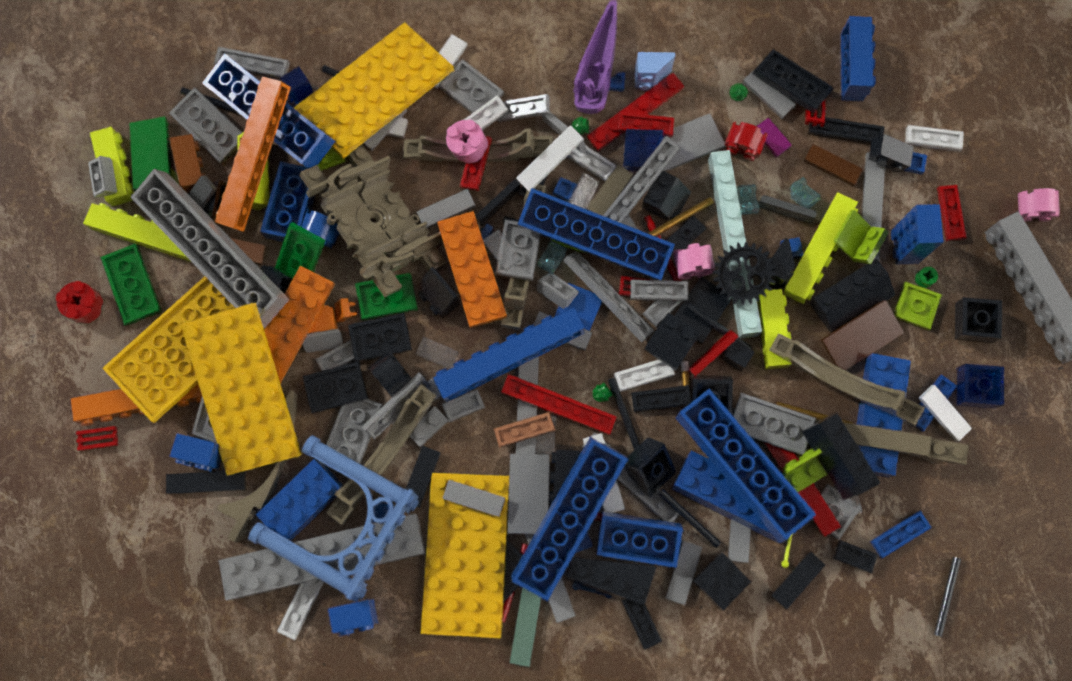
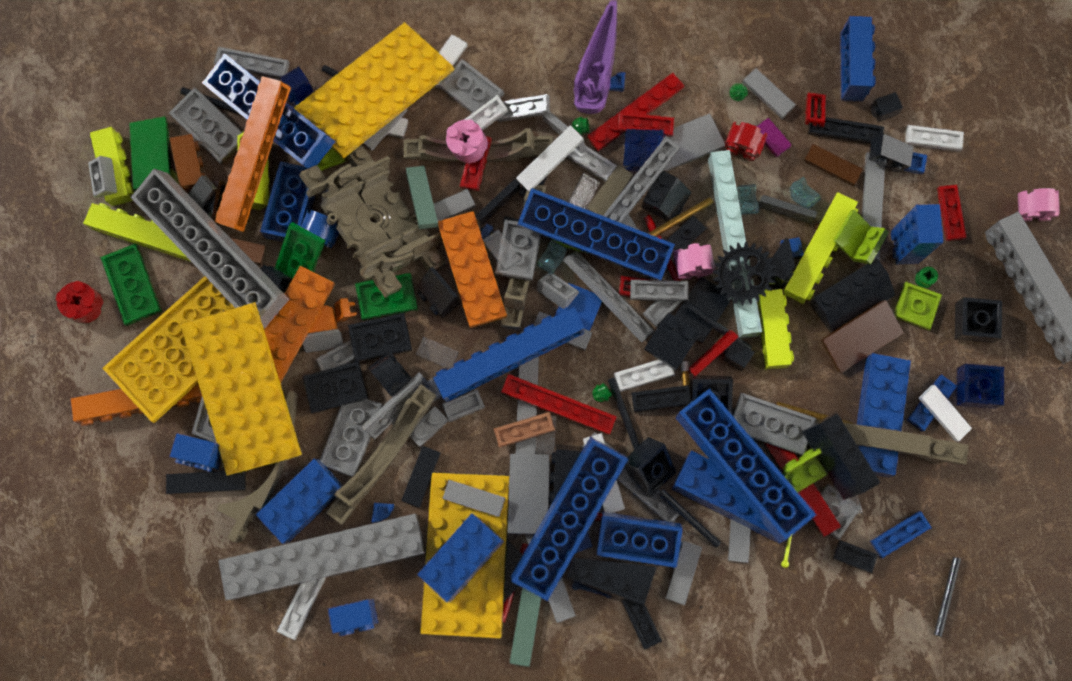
(80, 440): red tile -> none
(314, 564): medium blue arch -> none
(421, 197): none -> sand green tile
(460, 558): none -> blue brick
(564, 189): blue tile -> none
(652, 68): light blue slope -> none
(721, 581): black brick -> none
(793, 81): black tile -> none
(798, 580): black tile -> none
(874, 395): dark tan slope -> none
(886, 107): none -> black brick

